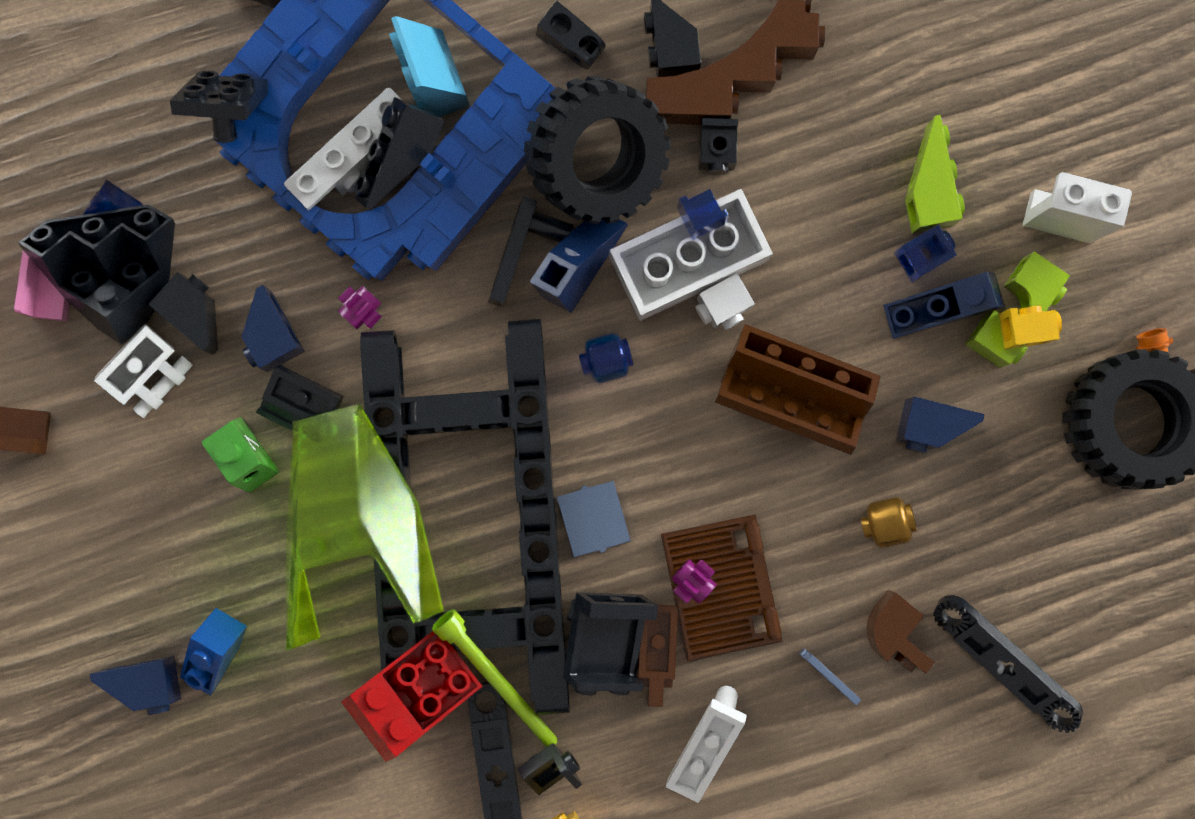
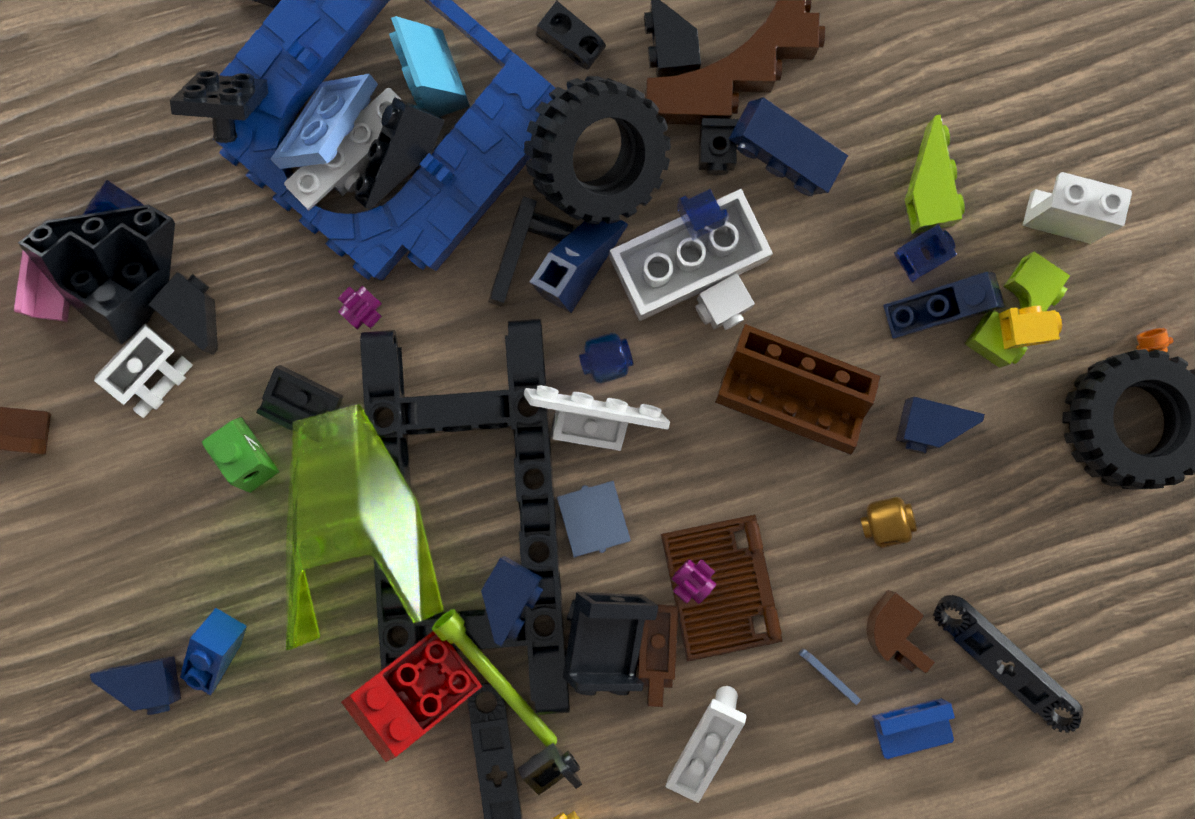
(268, 333): dark blue slope -> none
(325, 122): none -> light blue plate
(506, 596): none -> dark blue slope
(591, 421): none -> white bracket
(787, 147): none -> dark blue brick
(914, 728): none -> blue panel

